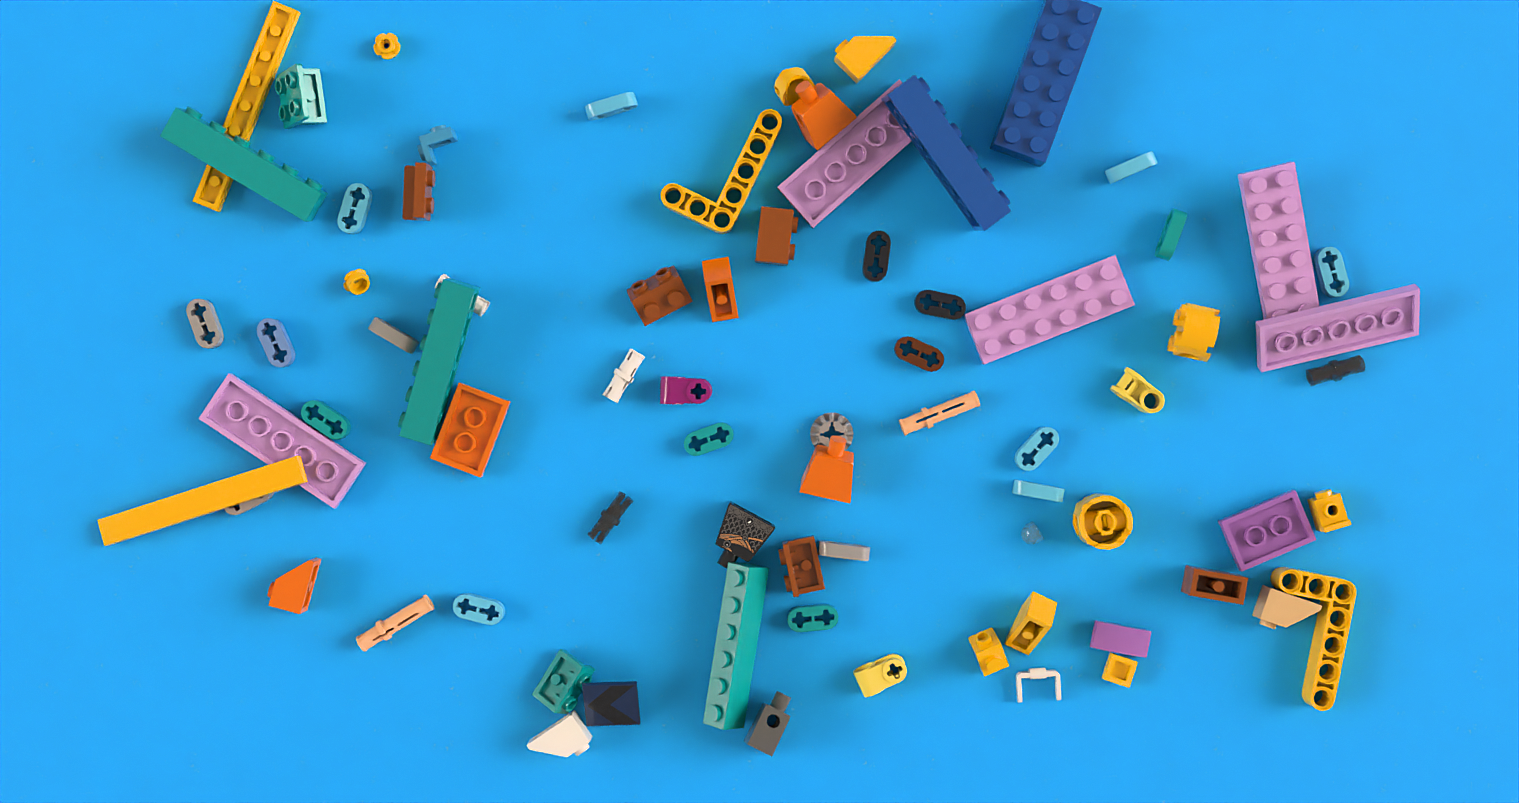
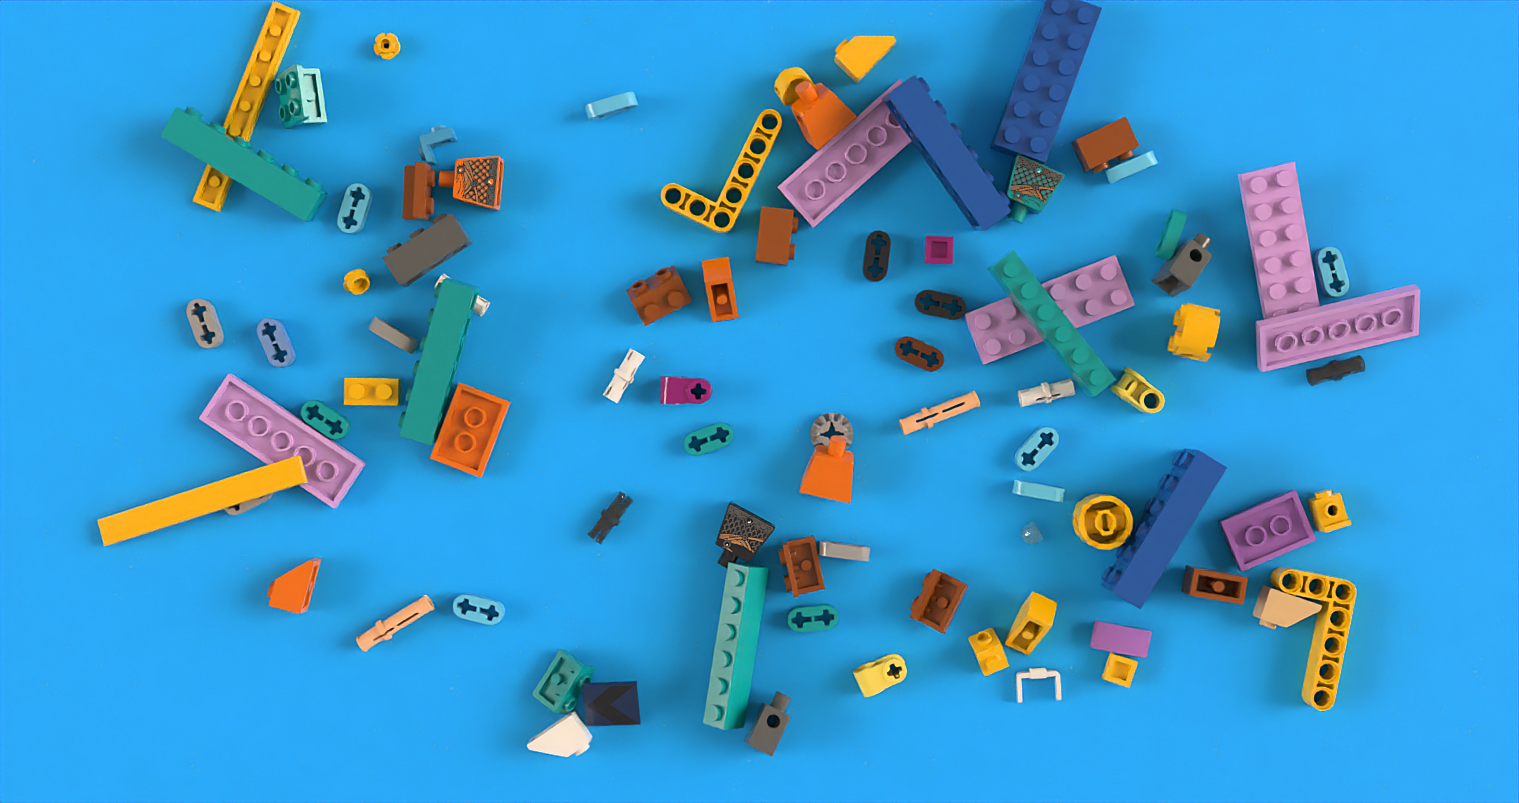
(372, 391): none -> yellow plate
(427, 249): none -> dark grey brick
(476, 181): none -> torso
(938, 250): none -> magenta plate
(938, 600): none -> dark orange bracket
(1029, 187): none -> torso
(1046, 392): none -> white pin
(1051, 324): none -> teal brick
(1104, 145): none -> dark orange brick
(1162, 526): none -> blue brick
(1184, 266): none -> dark grey torso

